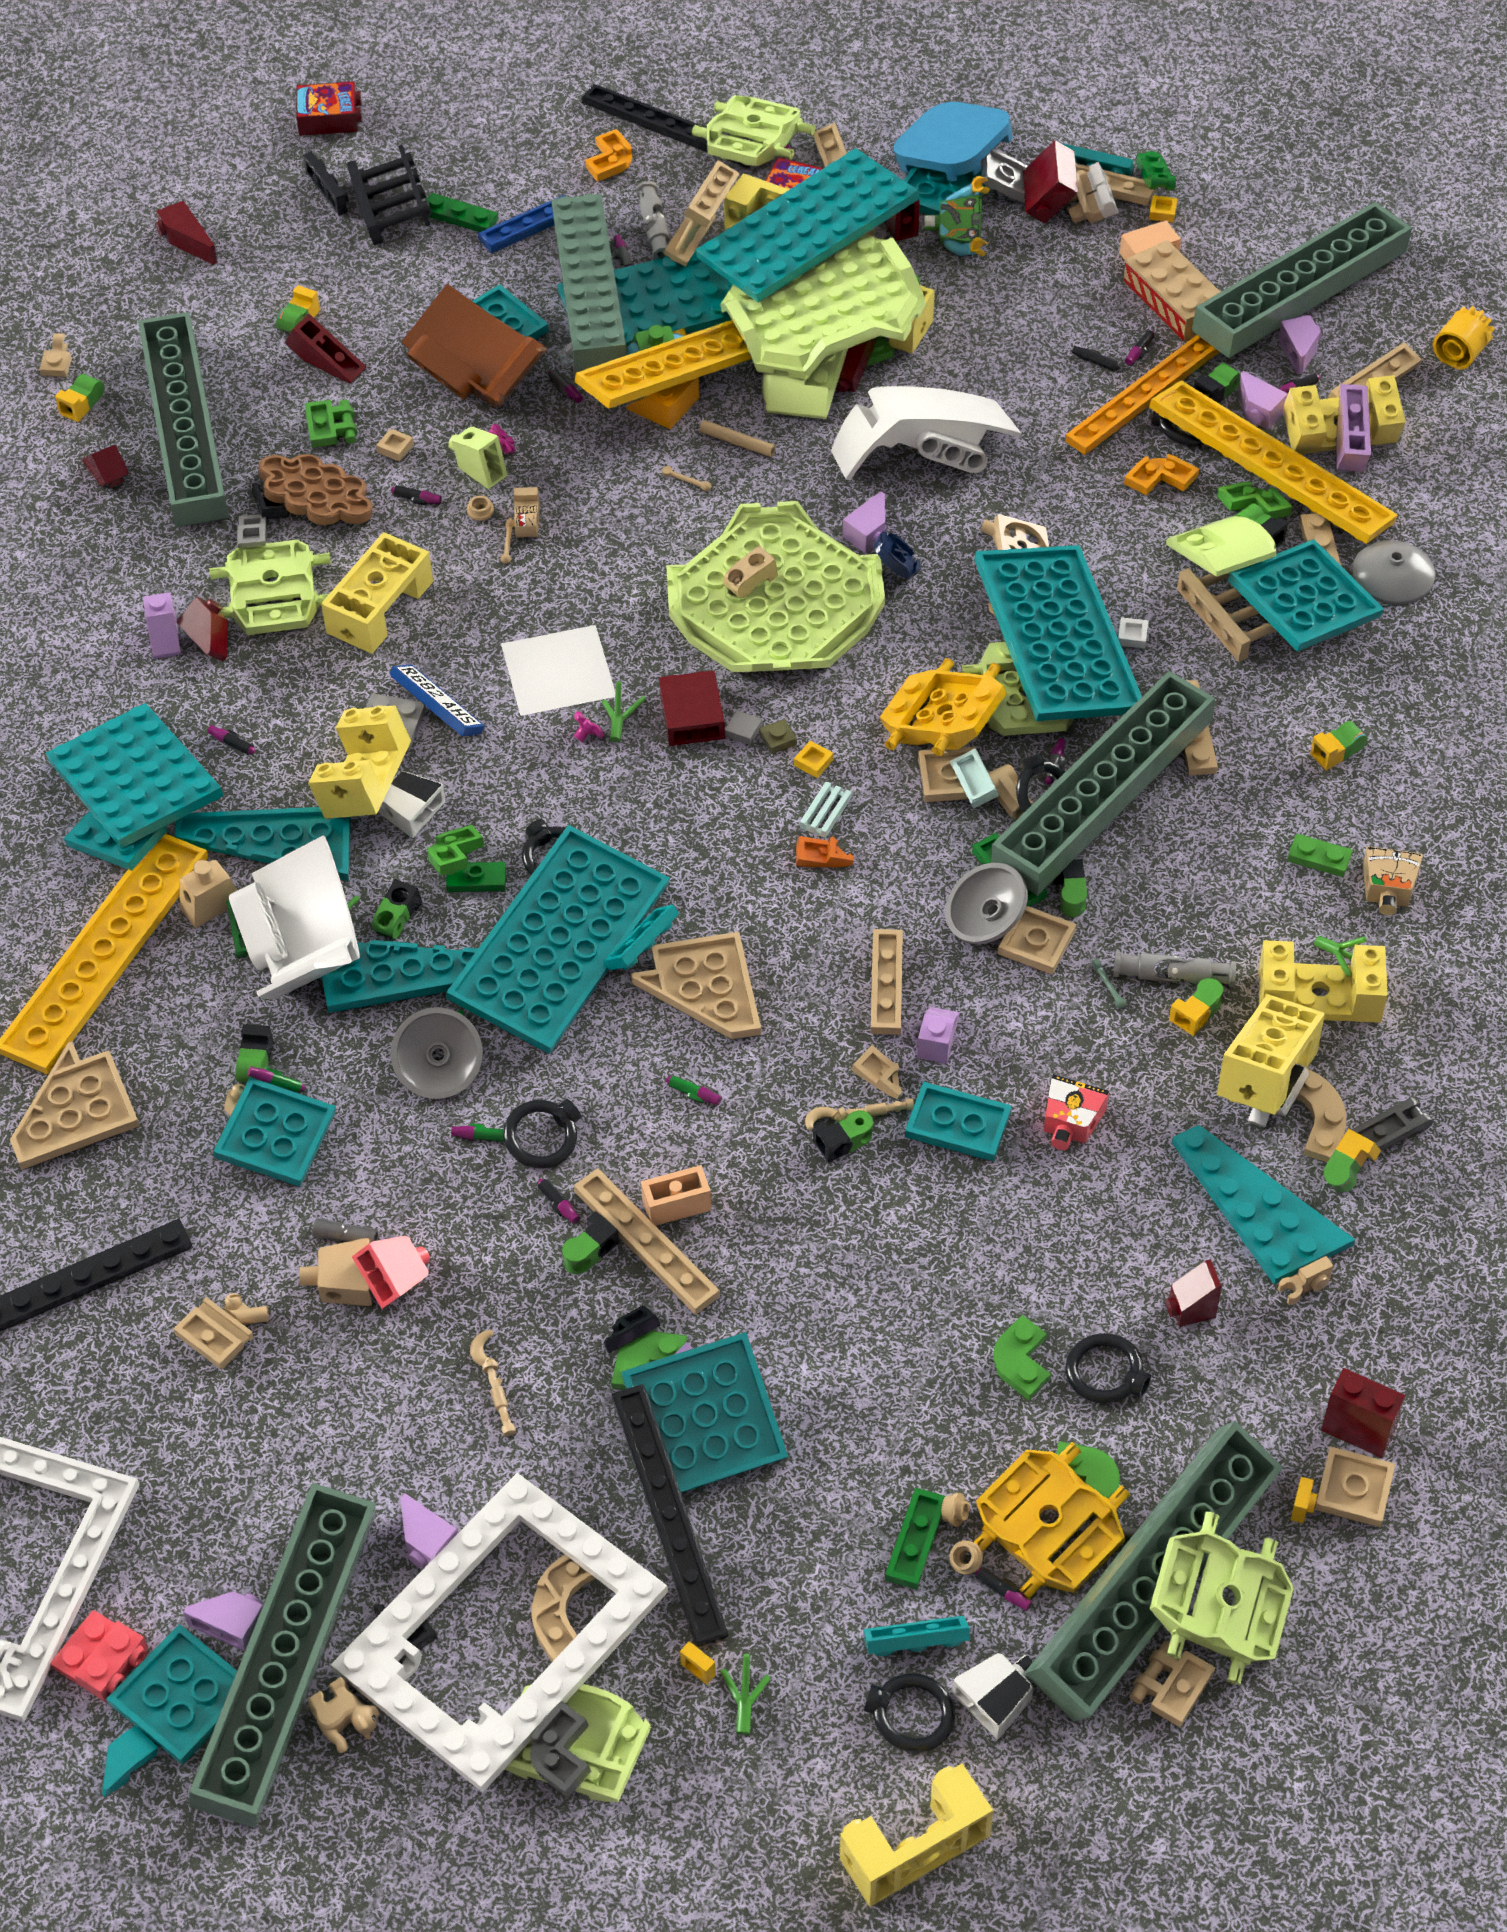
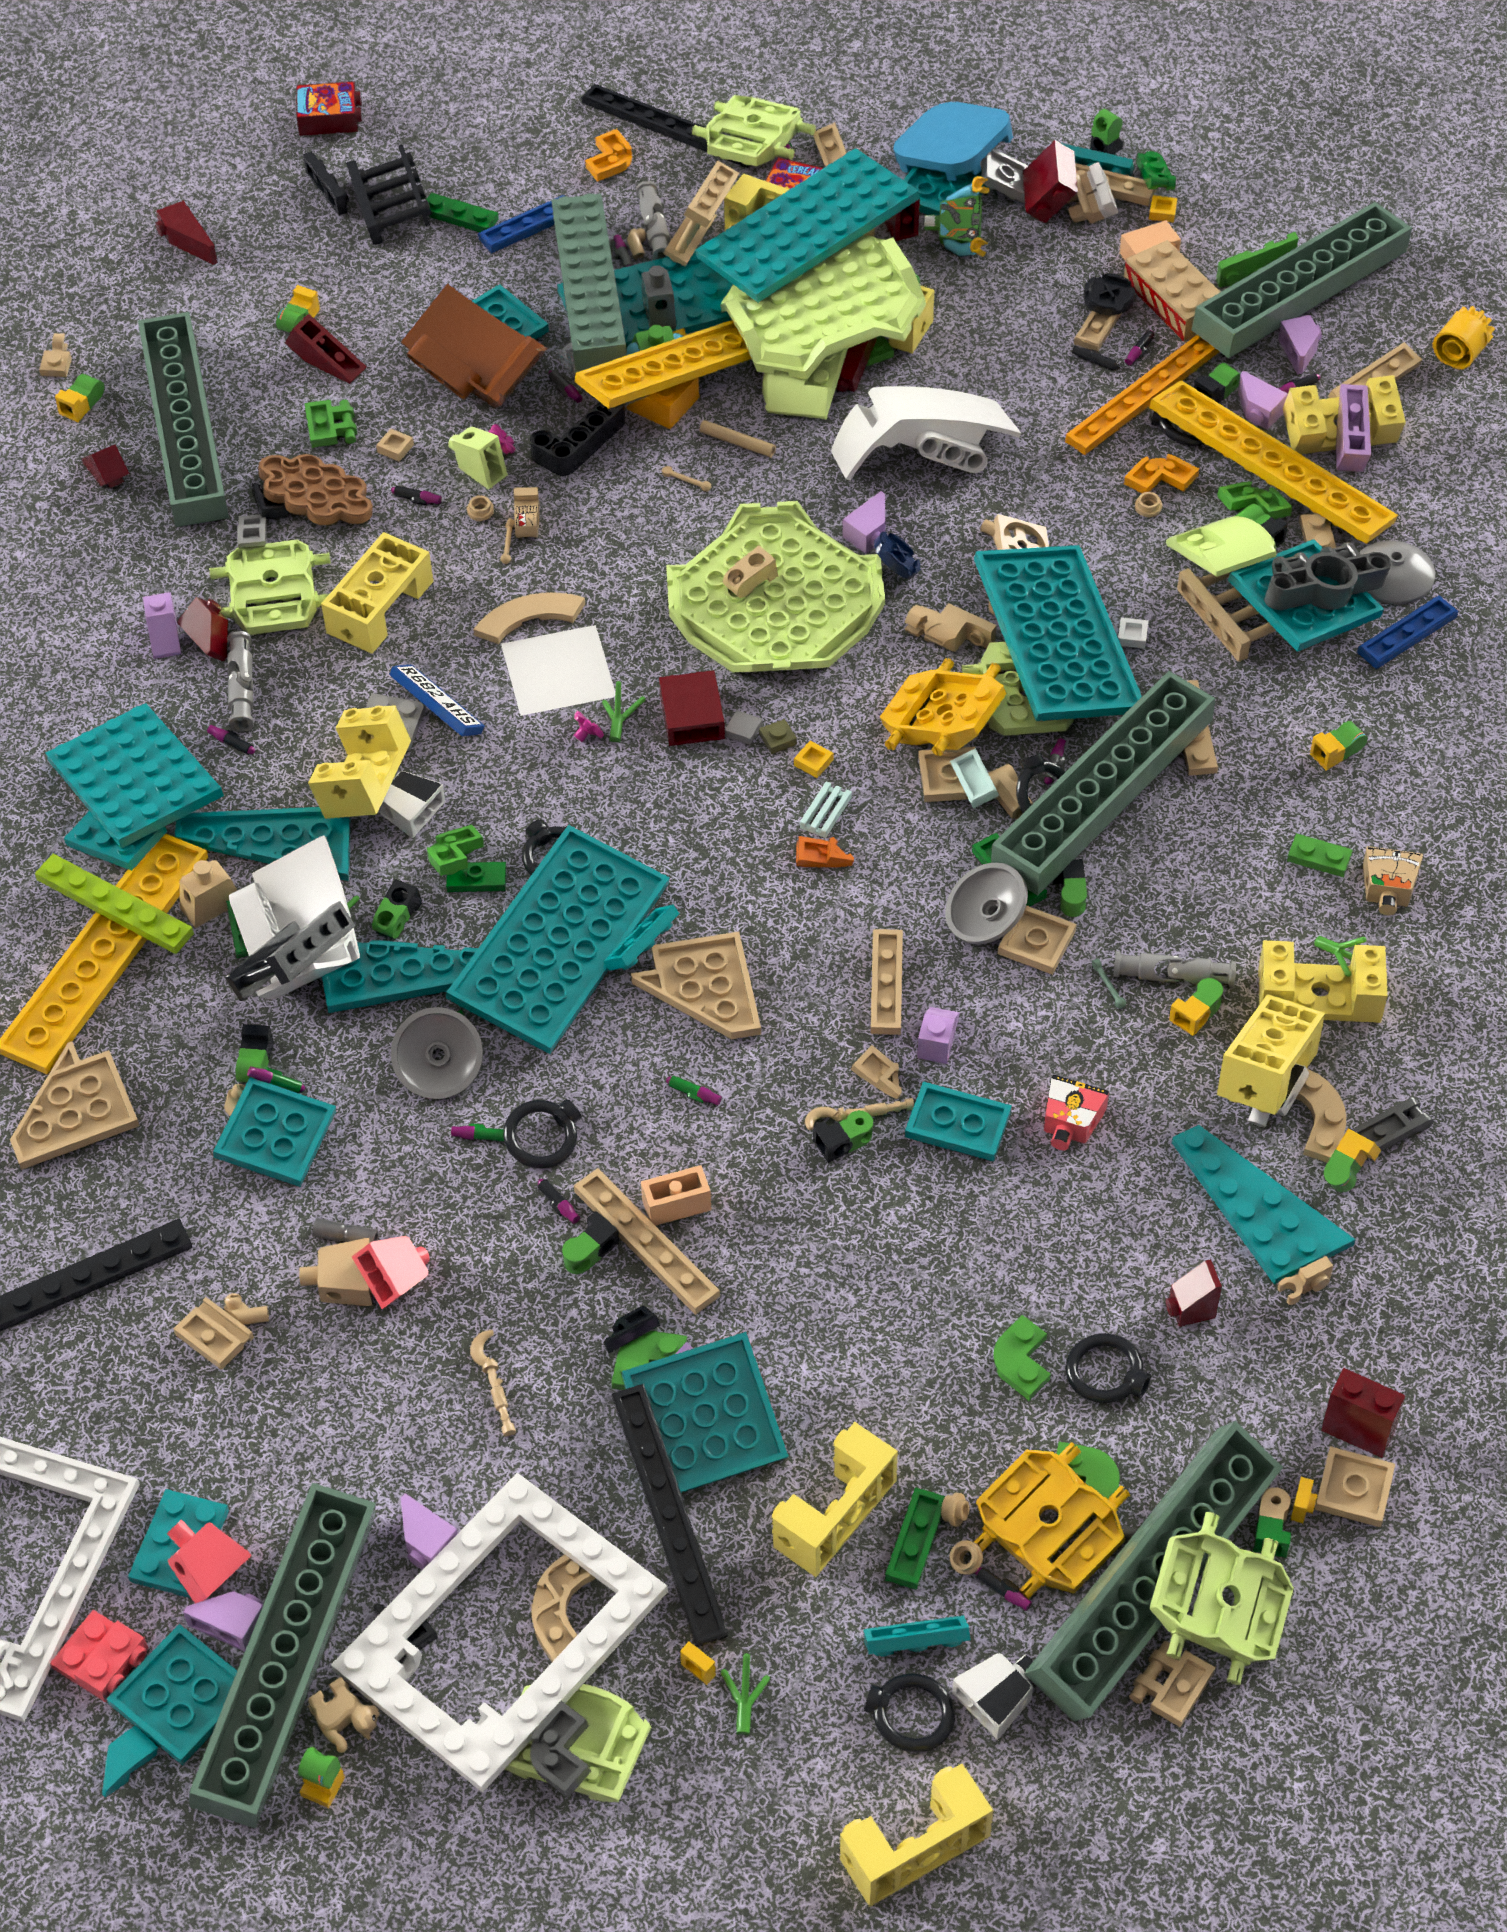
(114, 903): none -> lime plate
(151, 1562): none -> teal plate
(204, 1558): none -> coral torso
(240, 681): none -> light grey piece
(290, 951): none -> fence
(321, 1777): none -> leg
(513, 613): none -> tan tile
(579, 443): none -> black beam
(634, 241): none -> tan arm
(656, 287): none -> dark grey torso
(814, 1538): none -> light yellow plate
(950, 627): none -> tan plate
(1095, 330): none -> tan tile
(1106, 131): none -> bright green leg
(1109, 294): none -> black tile
(1148, 504): none -> tan plate
(1244, 264): none -> bright green wing
(1271, 1516): none -> leg
(1296, 584): none -> dark grey piece
(1407, 632): none -> blue tile

